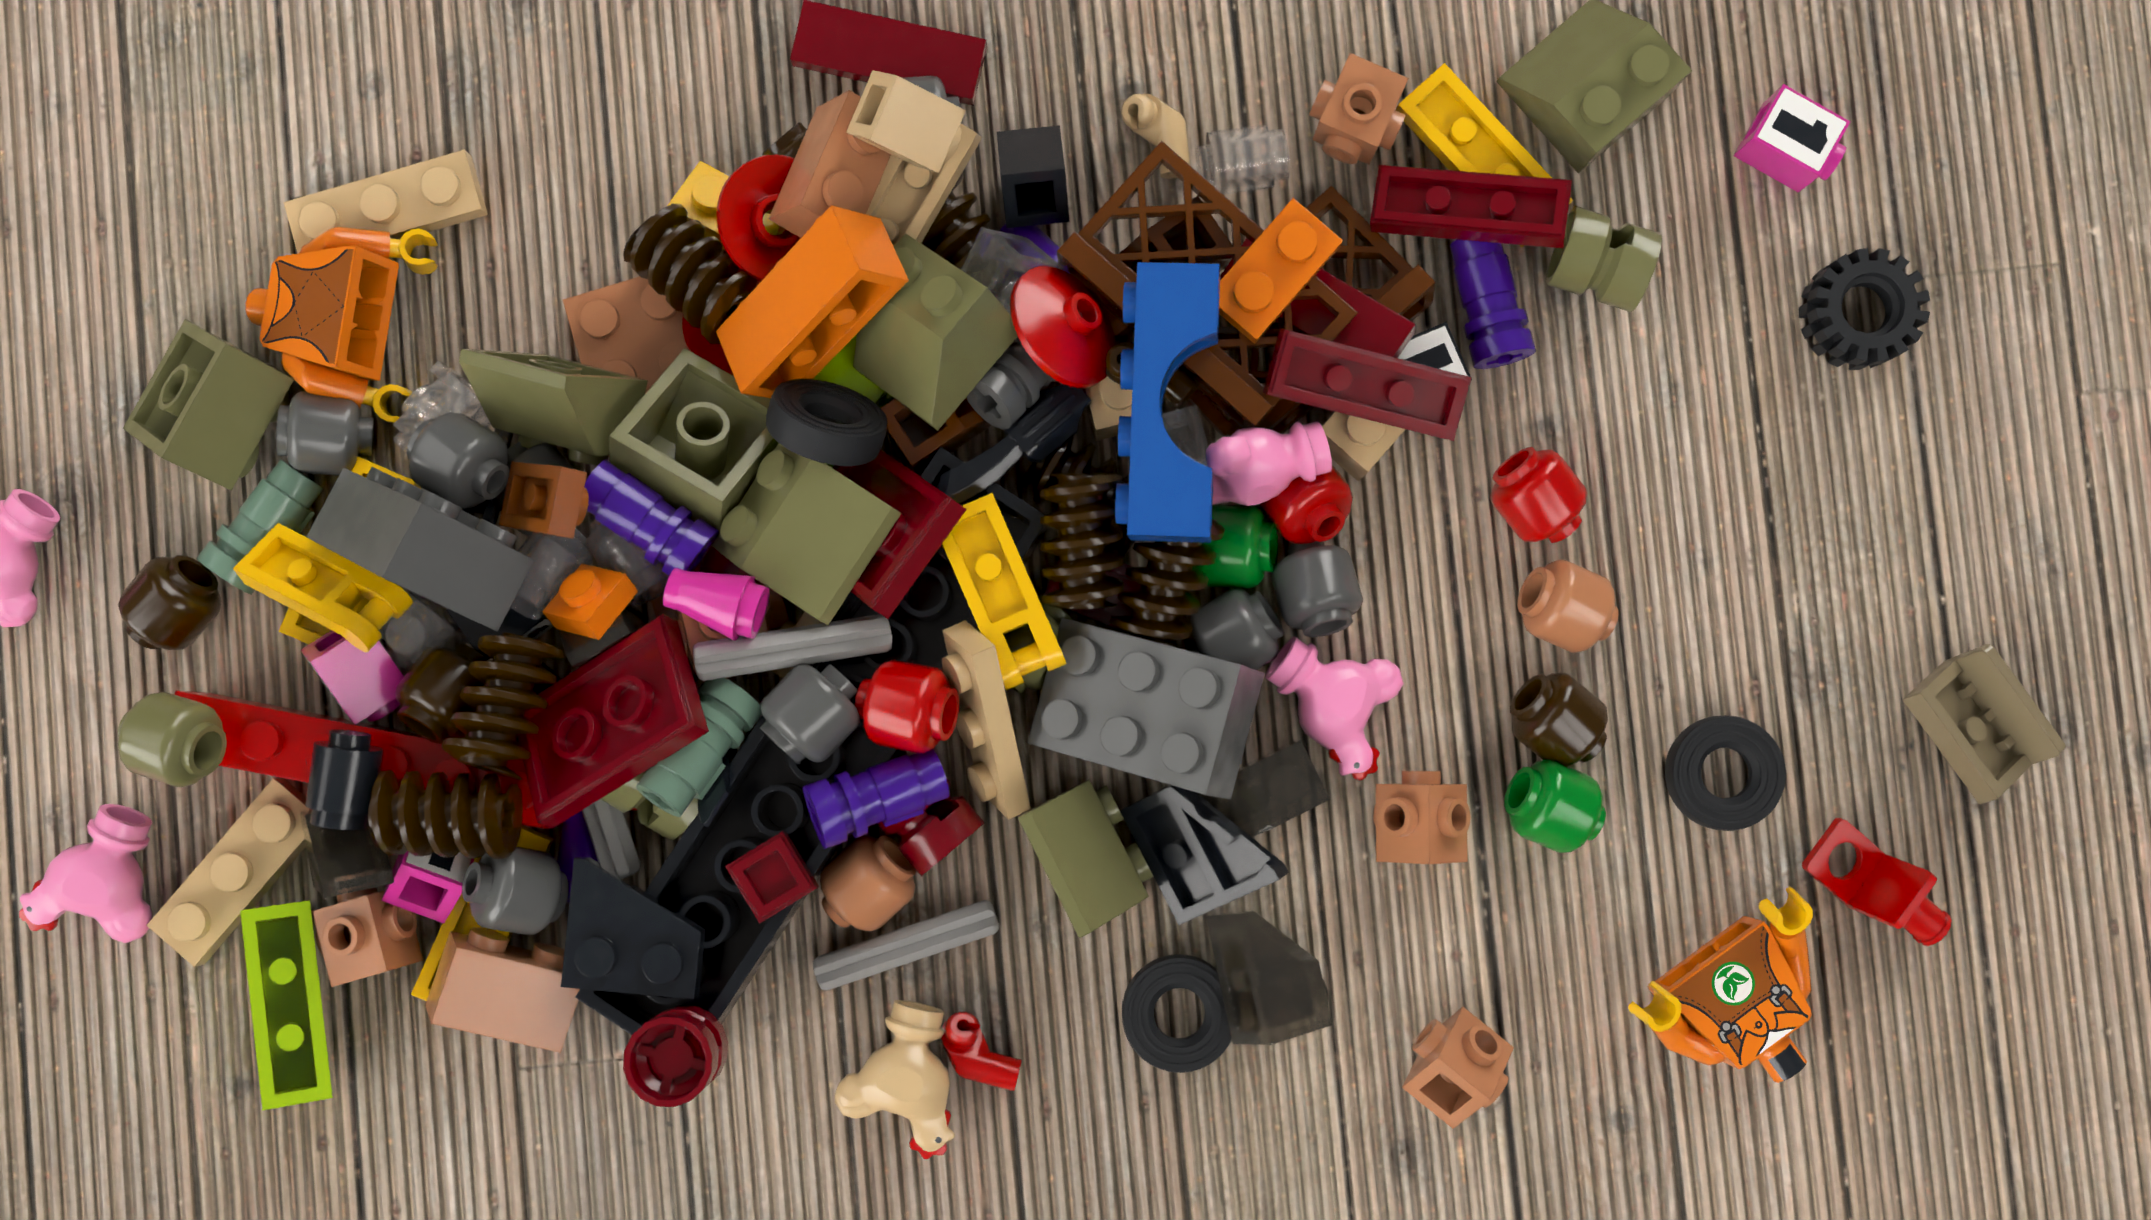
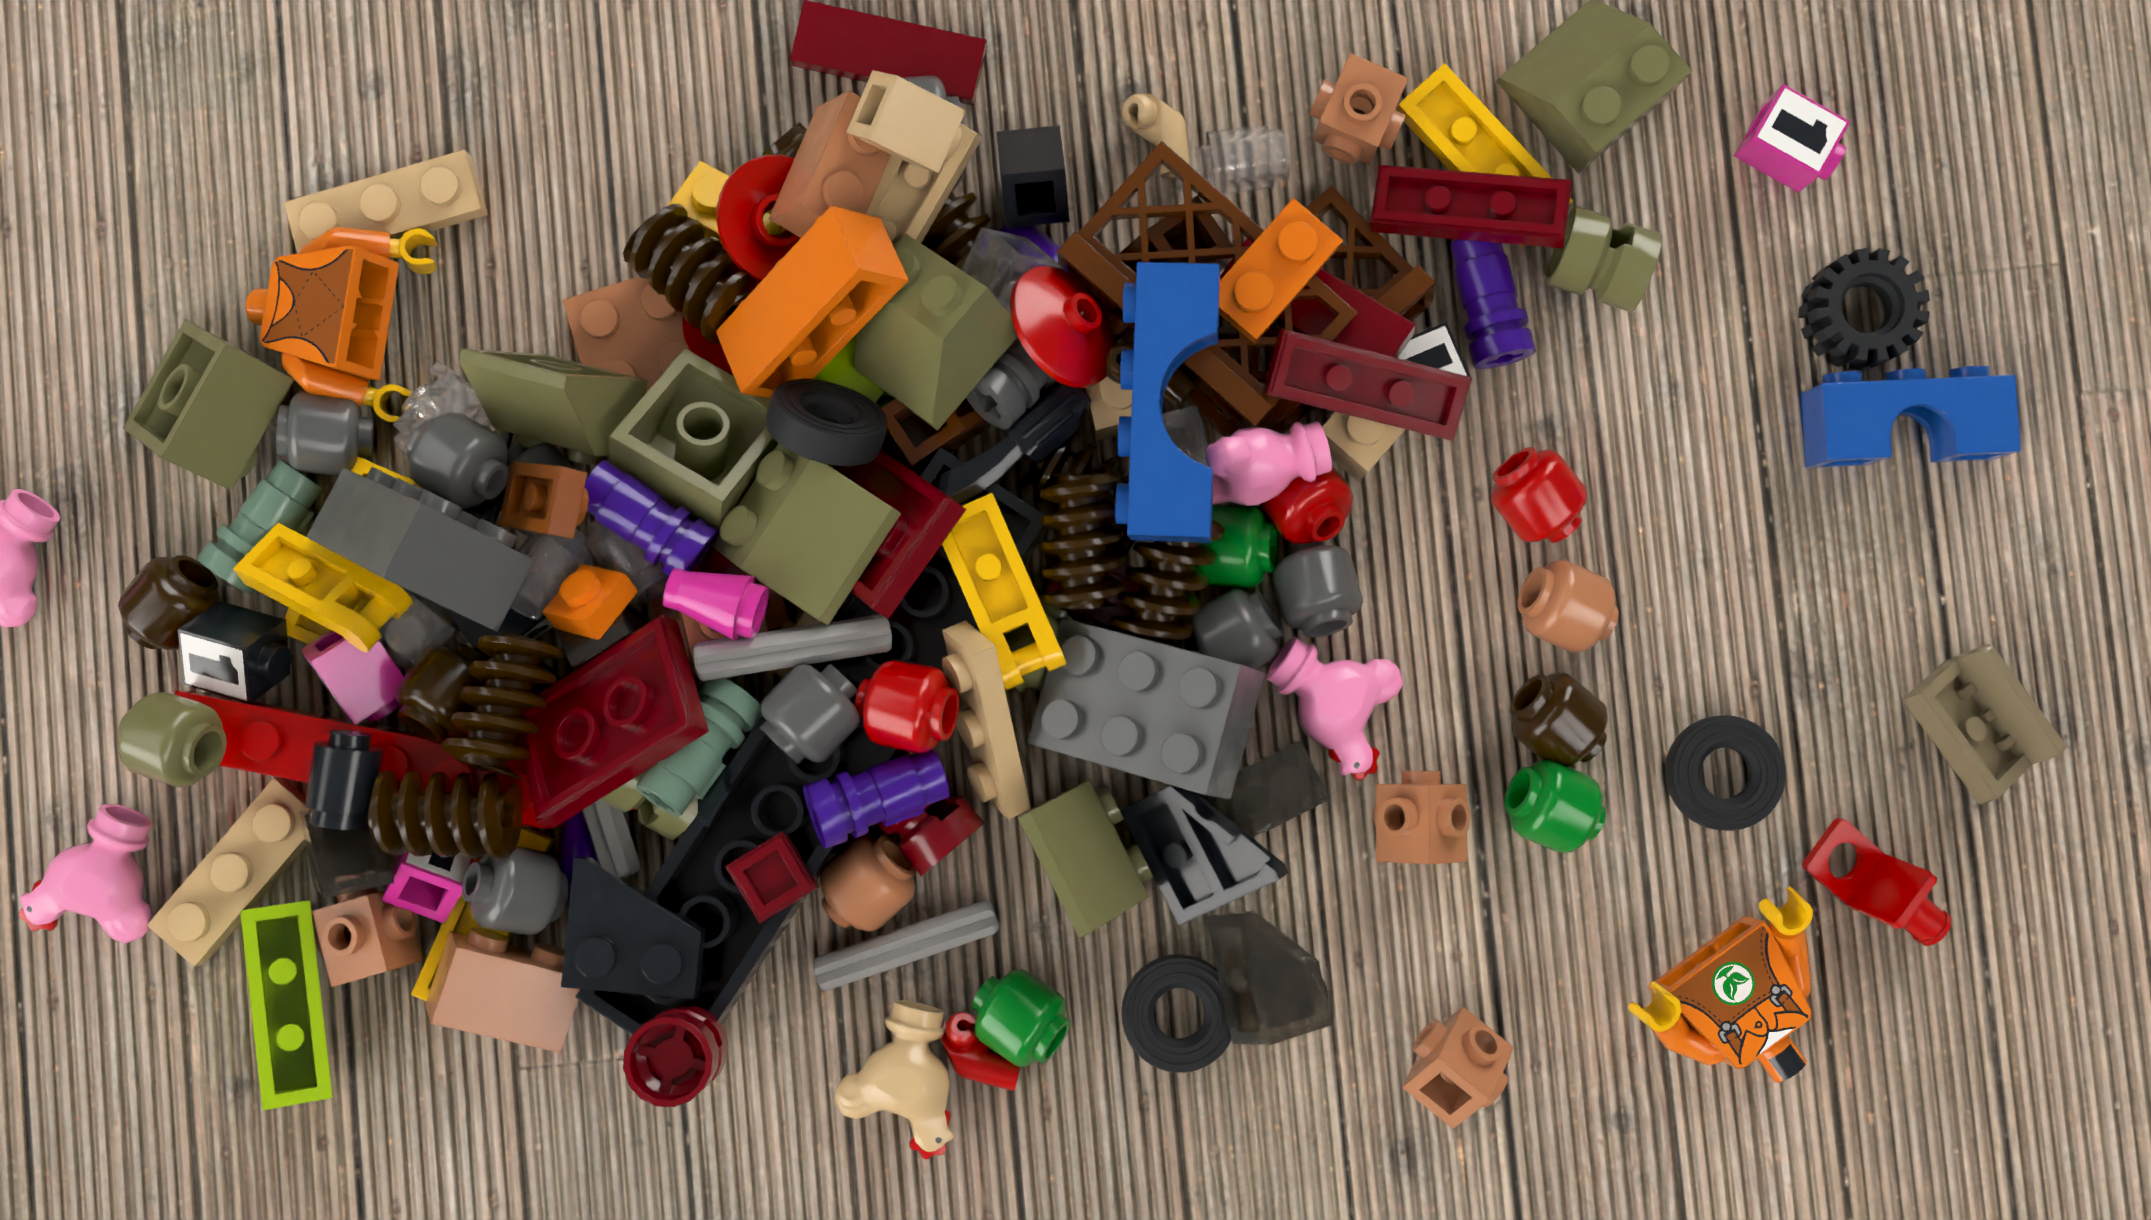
(234, 652): none -> black brick
(1020, 1018): none -> green head
(1963, 416): none -> blue arch

